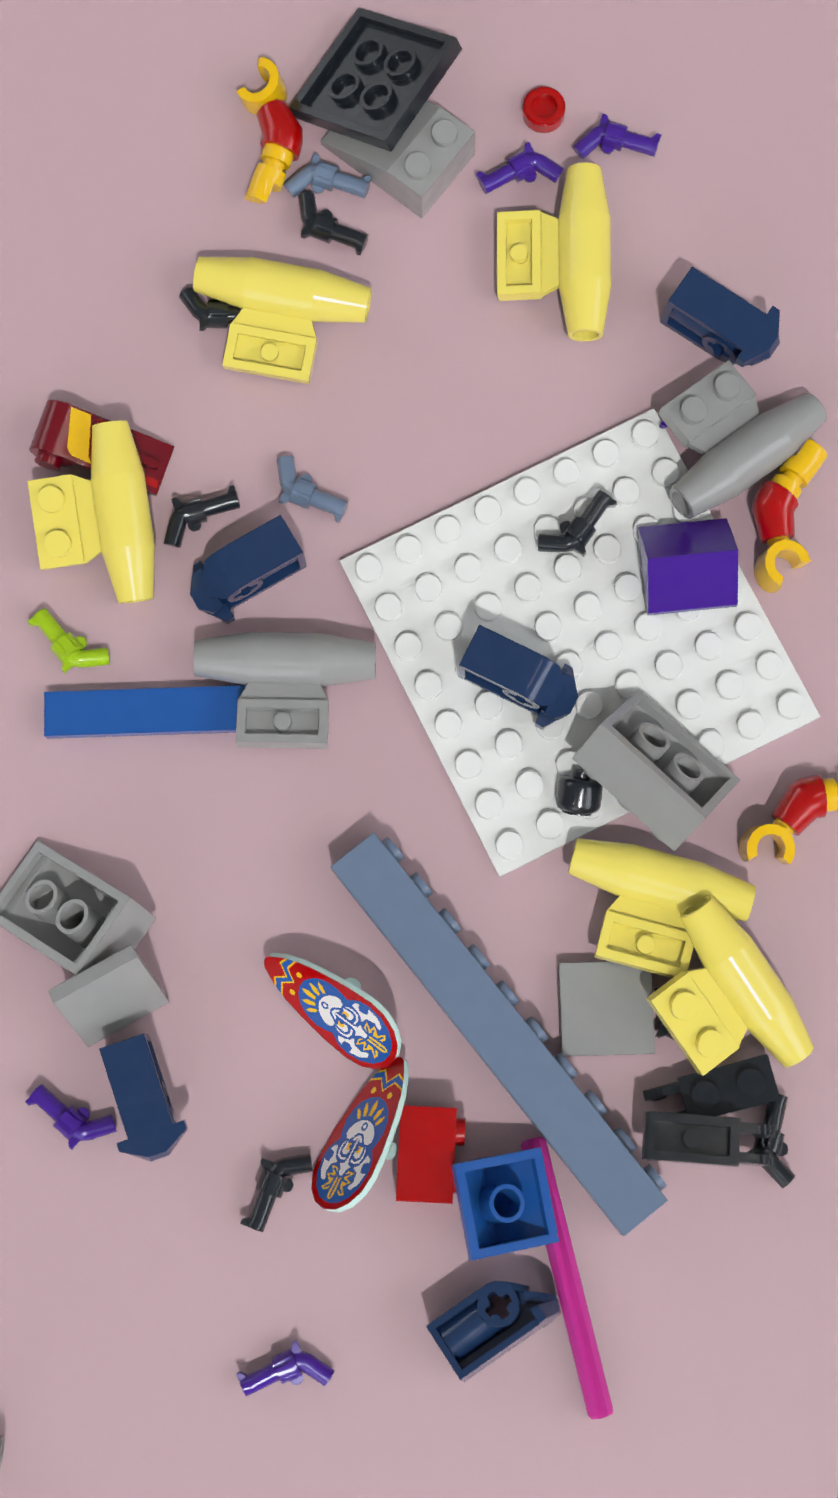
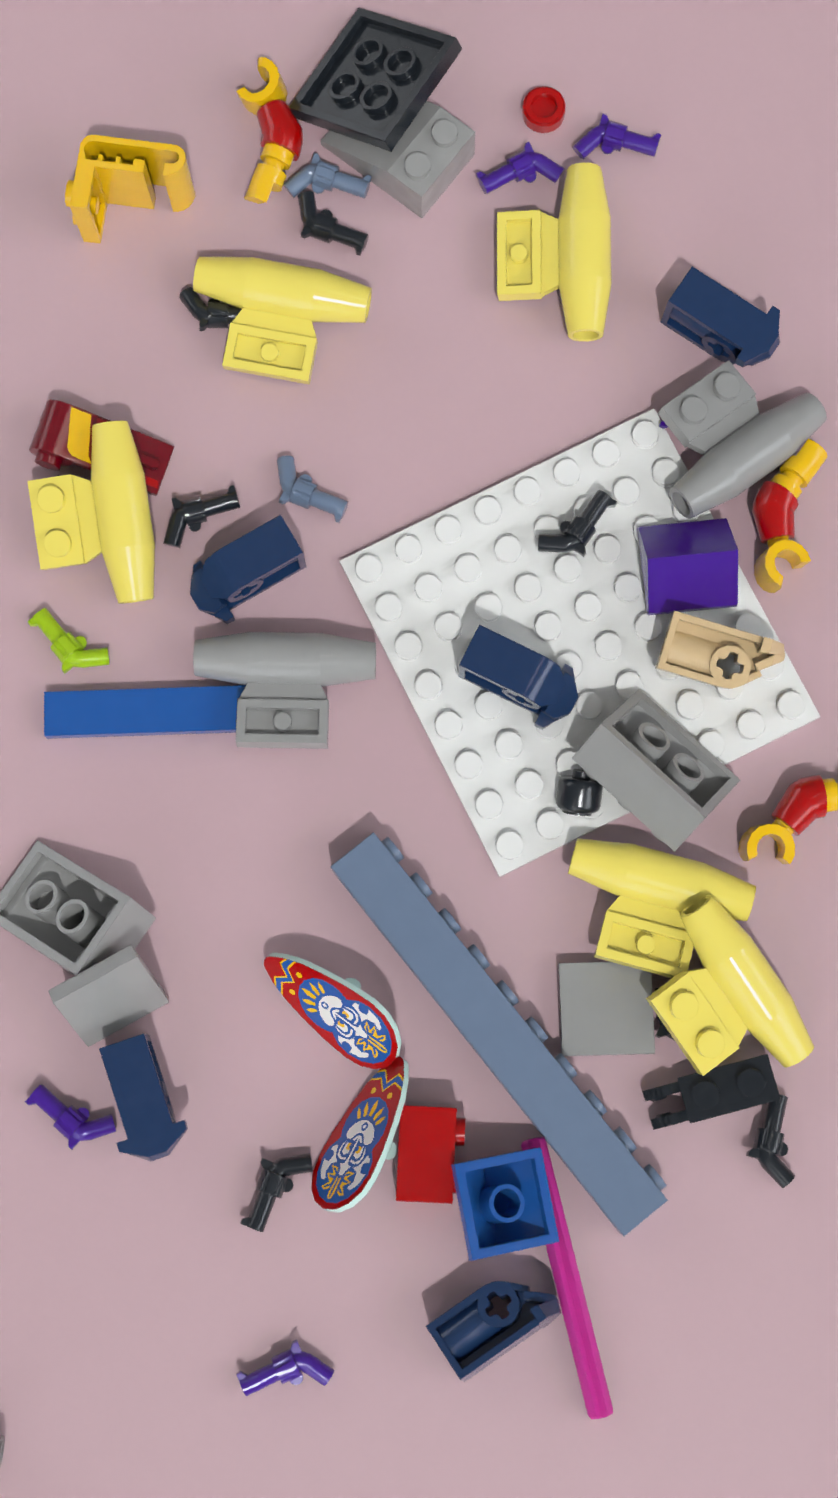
(124, 174): none -> yellow piece
(697, 644): none -> tan piece
(701, 1139): black hinge -> none

